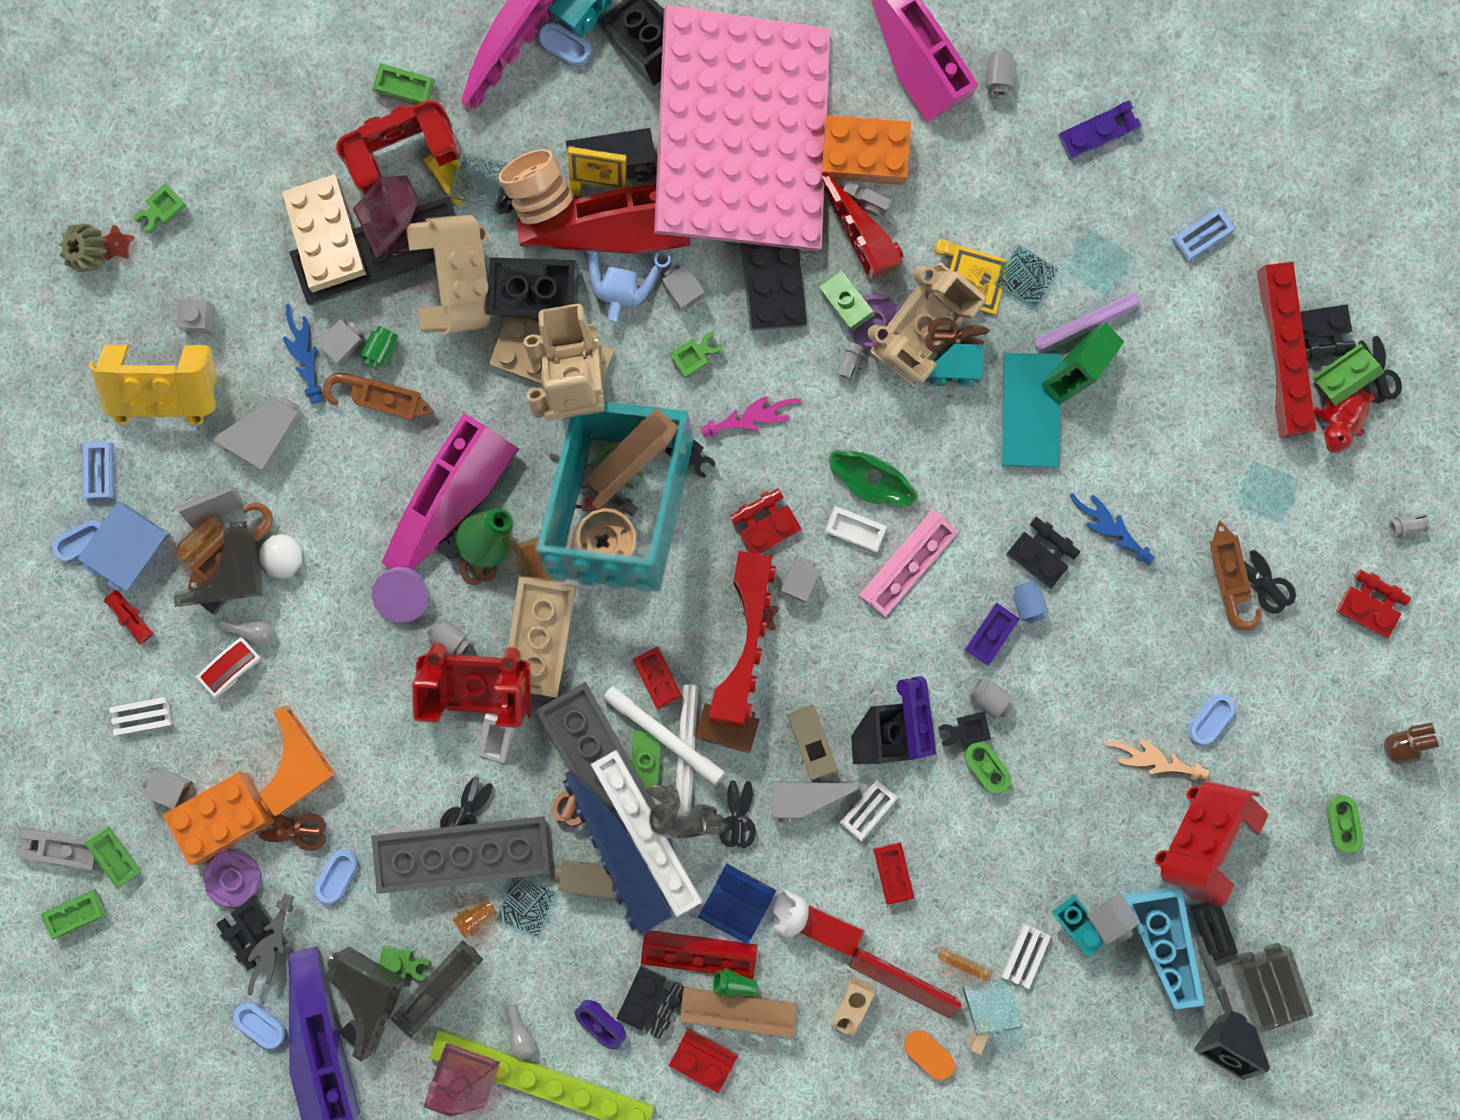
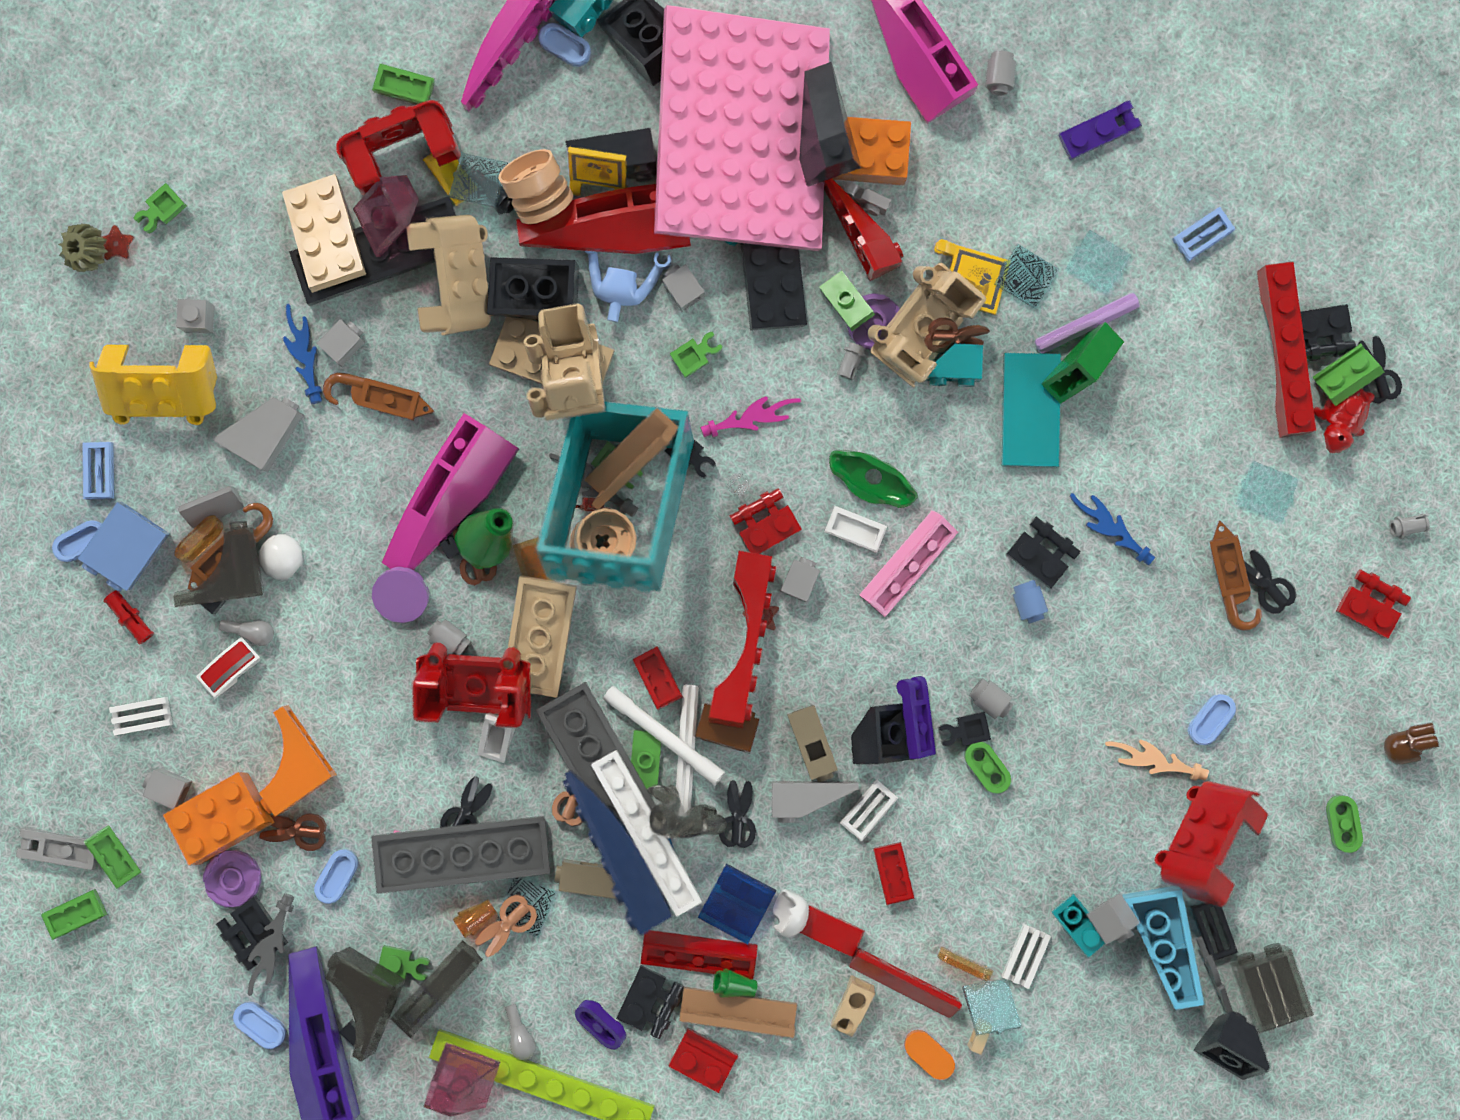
(379, 348): green brick -> none
(501, 929): none -> nougat piece
(826, 136): none -> black wedge
(992, 634): dark purple plate -> none

